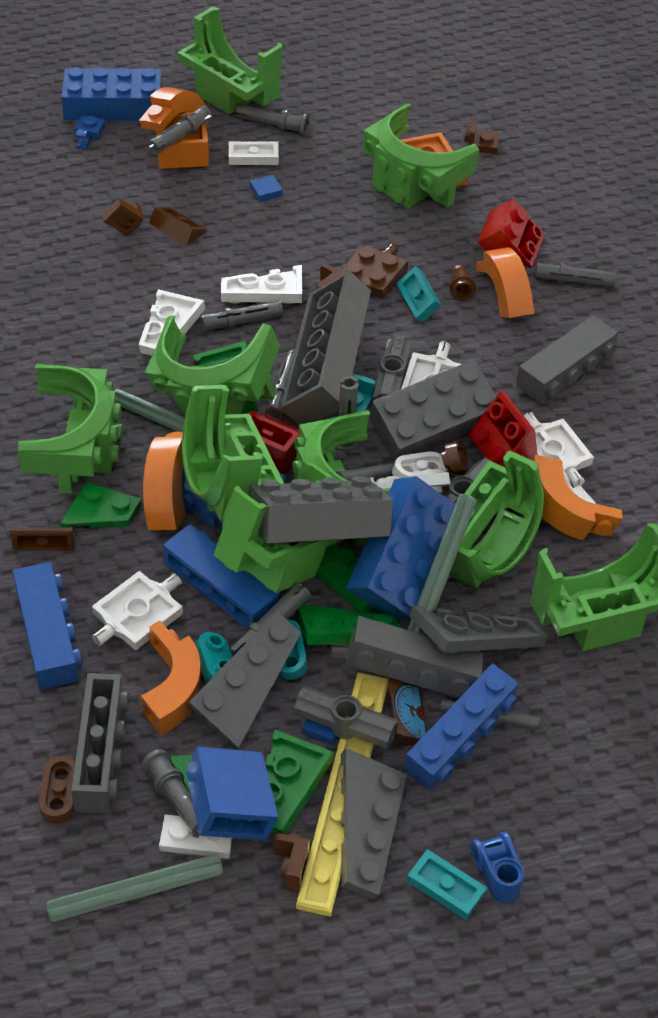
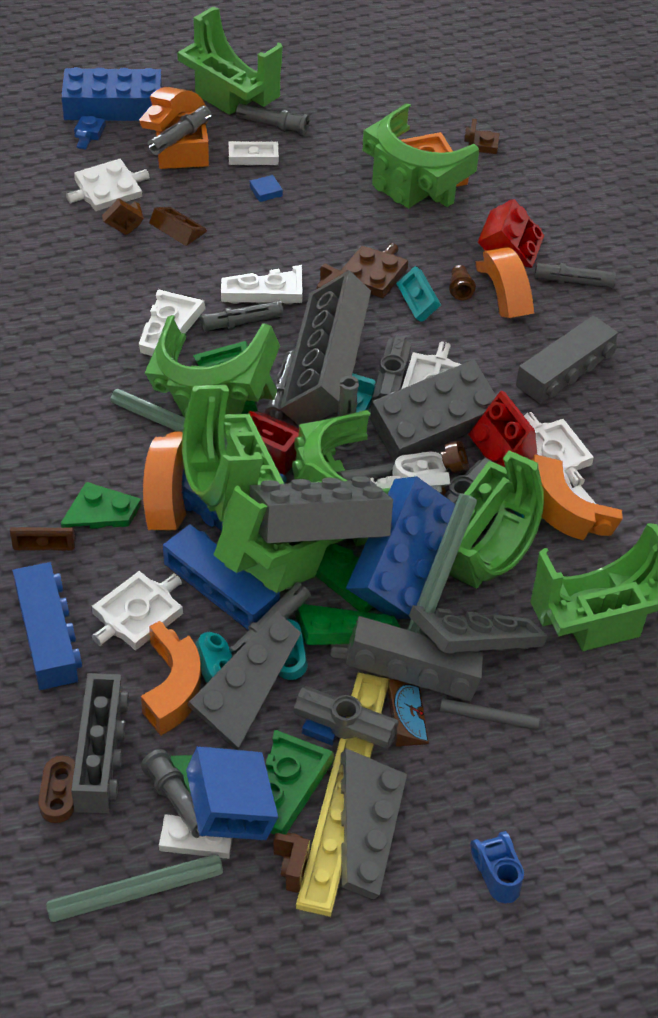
(90, 429): bright green piece -> none
(107, 183): none -> white plate
(446, 884): teal plate -> none
(461, 727): blue brick -> none

